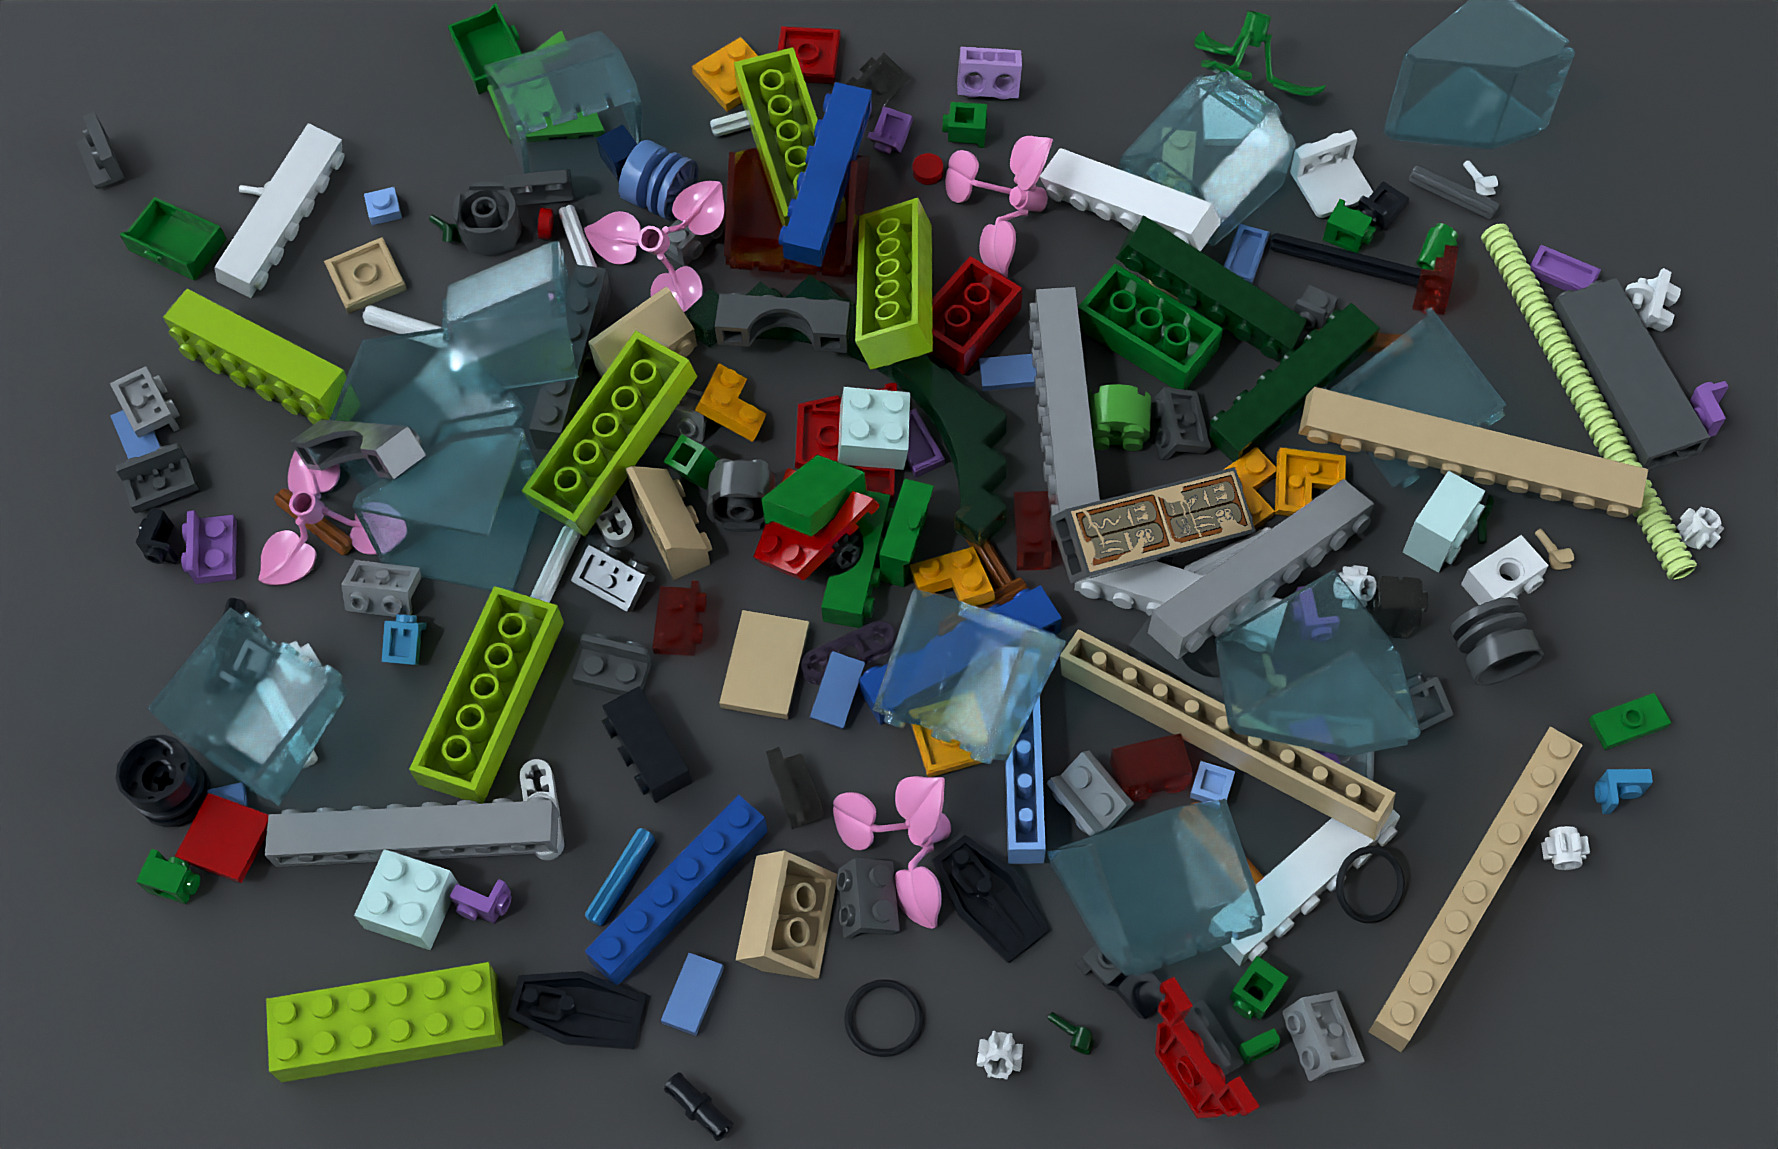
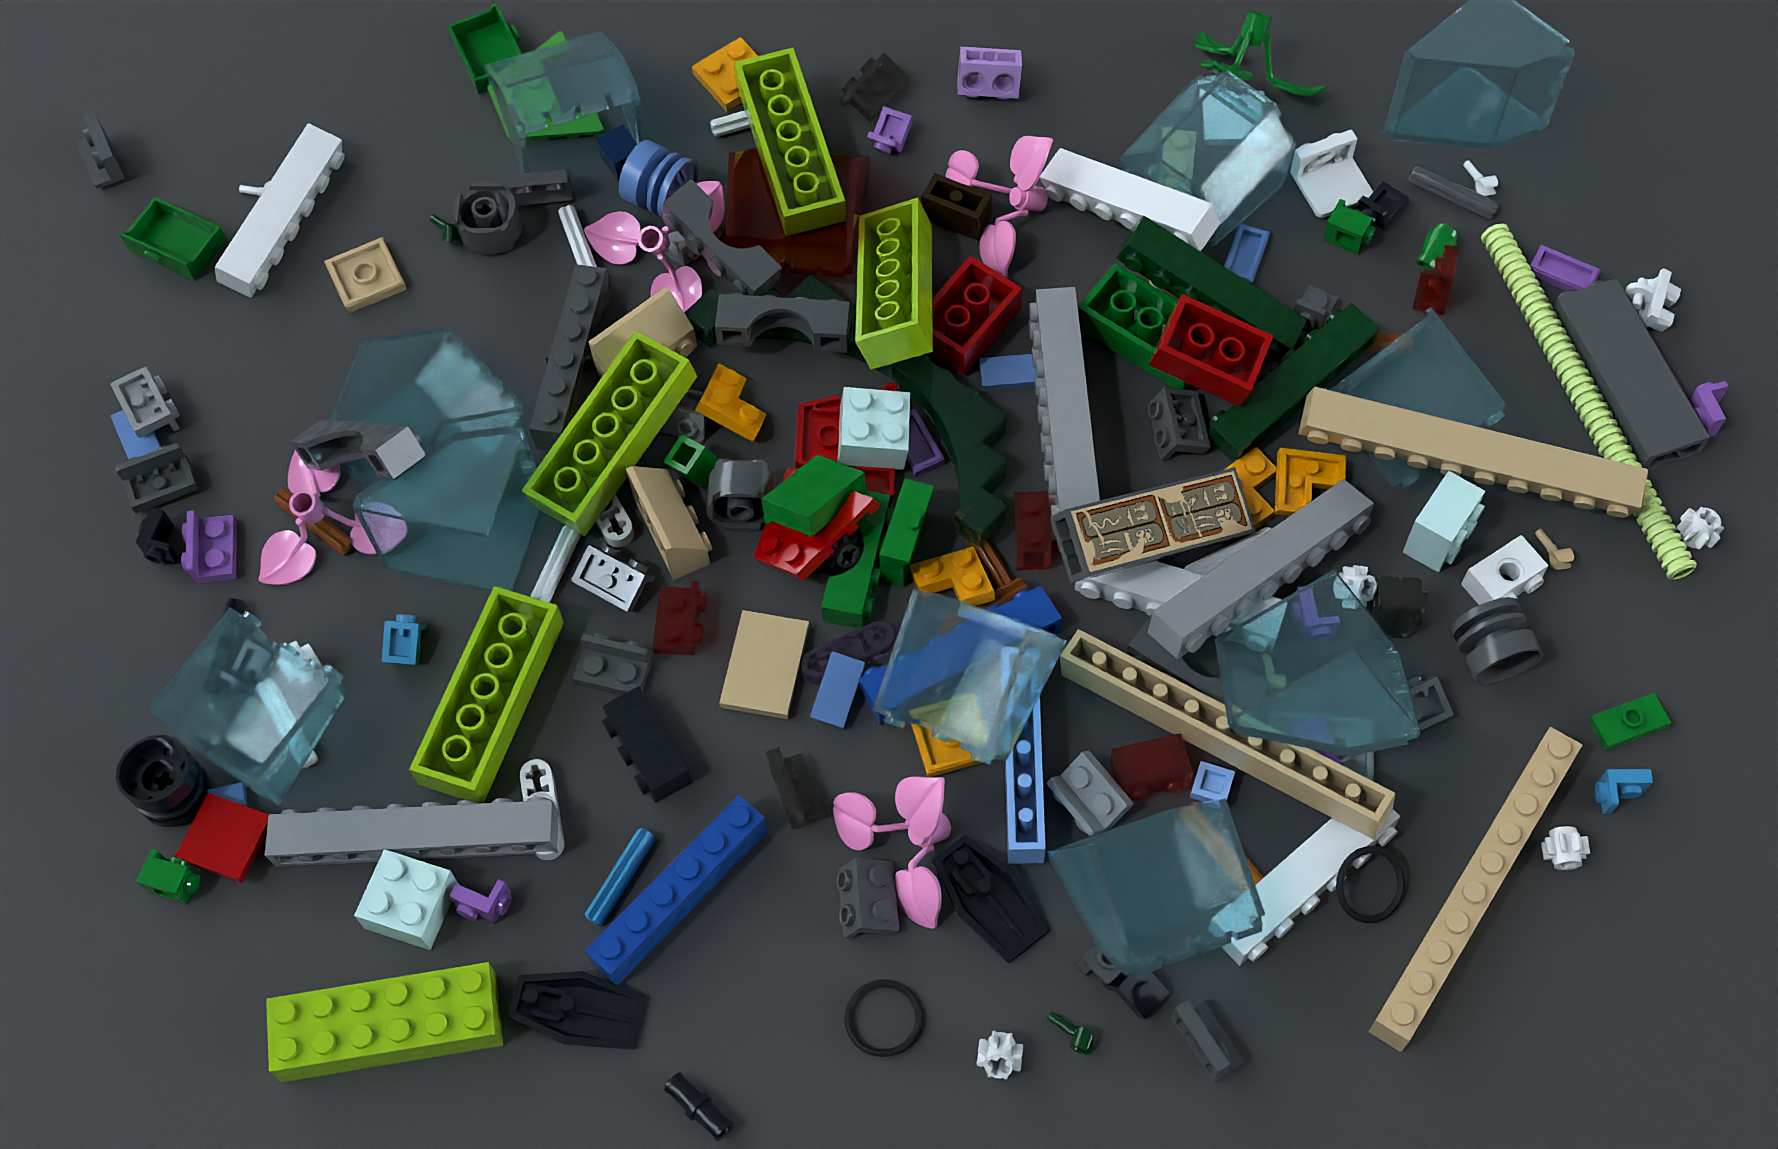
(255, 357): lime brick -> none
(380, 588): light grey bracket -> none
(383, 206): light blue plate -> none
(394, 321): white axle -> none
(511, 324): clear light blue windscreen -> none
(545, 223): red tile -> none
(692, 994): medium blue tile -> none
(747, 270): none -> dark grey arch
(787, 916): tan slope -> none
(815, 50): red tile -> none
(826, 175): blue brick -> none
(927, 168): red tile -> none
(956, 206): none -> dark brown brick
(966, 123): green brick -> none
(1119, 417): bright green brick -> none
(1188, 1065): red wing -> none
(1211, 350): none -> red brick
(1259, 1046): green tile -> none
(1266, 981): green brick -> none
(1322, 1035): light grey bracket -> none
(1345, 259): black axle -> none
(1482, 520): dark green hand -> none

